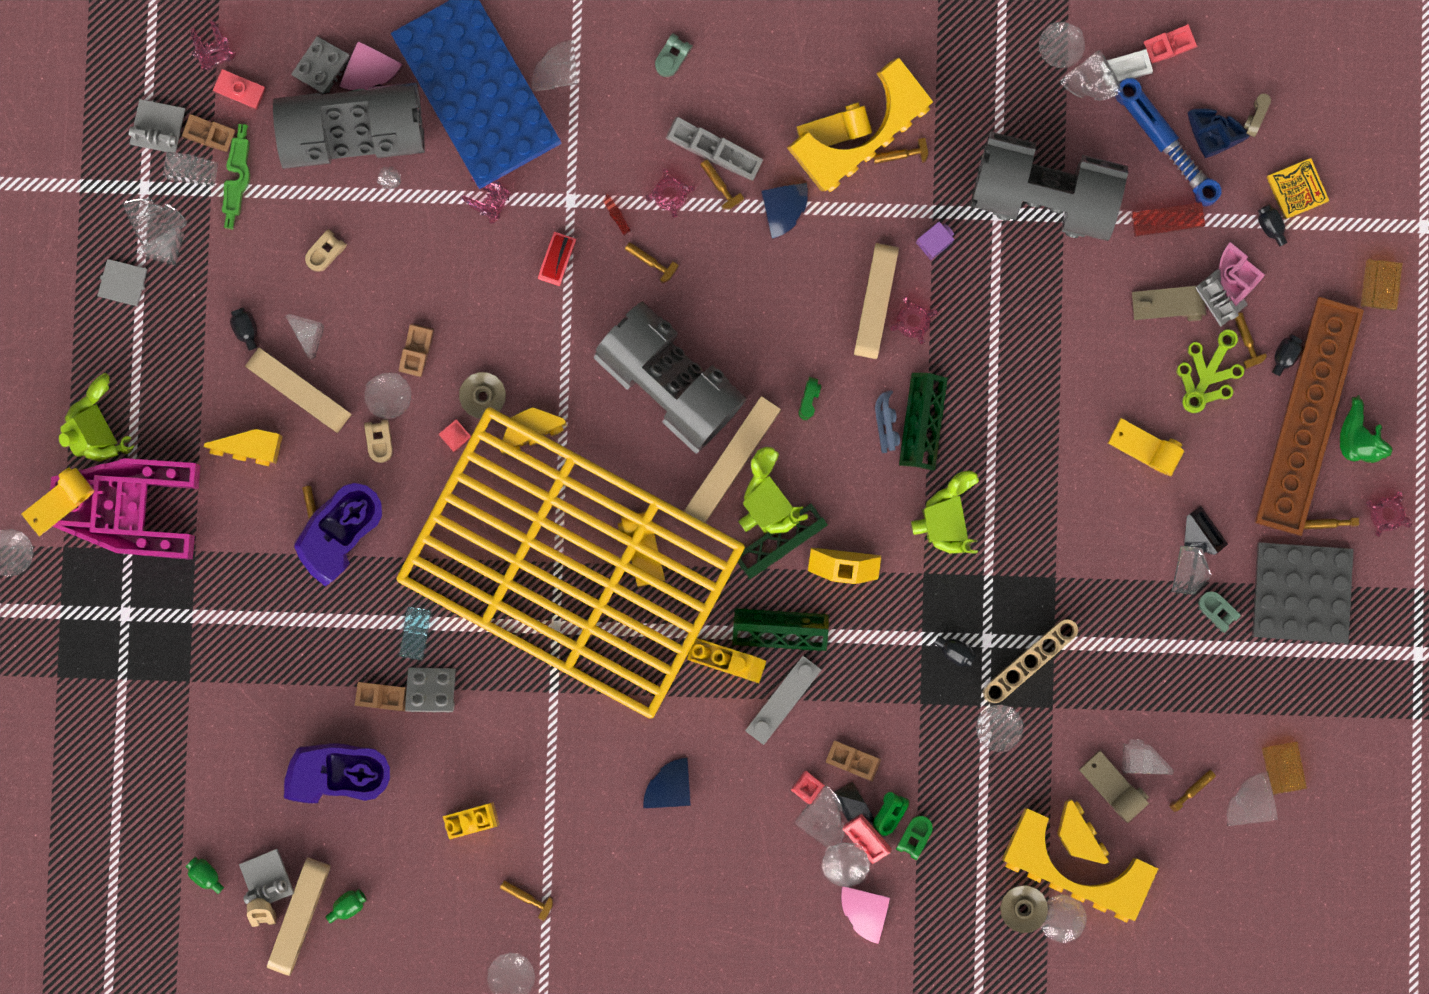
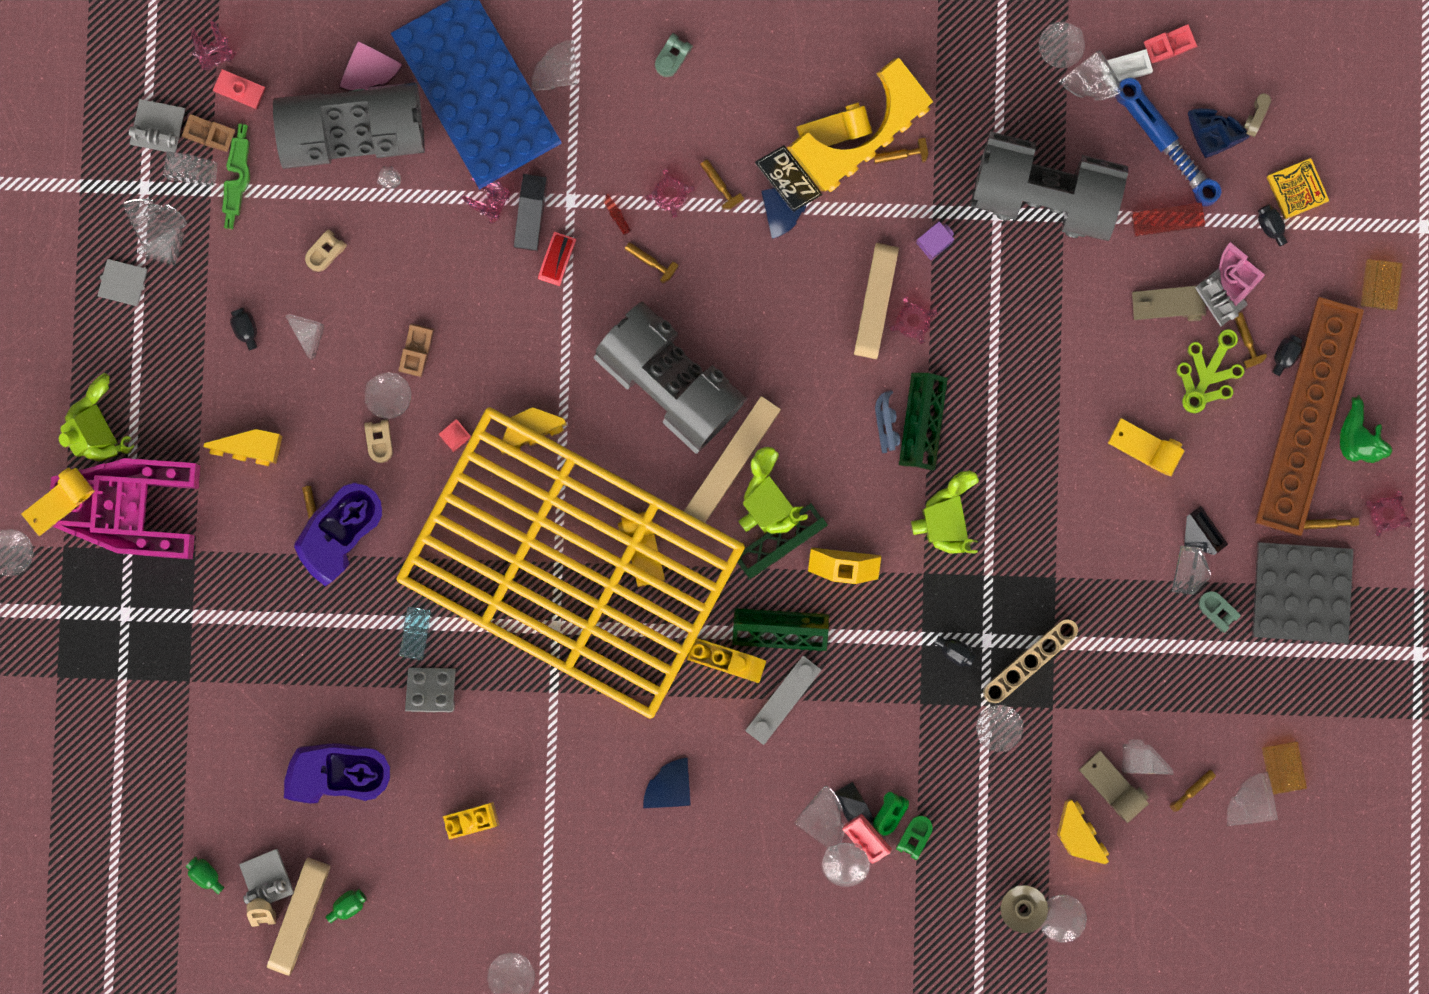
(298, 390): tan beam -> none
(321, 65): light grey hinge -> none
(381, 696): medium nougat slope -> none
(477, 384): dark tan dish -> none
(528, 898): pearl gold piece -> none
(530, 212): none -> slope
(714, 148): light grey slope -> none
(788, 178): none -> black sticker
(807, 787): coral tile -> none
(811, 390): green plate -> none
(853, 760): medium nougat slope -> none
(865, 912): bright pink brick -> none
(1122, 894): yellow arch -> none

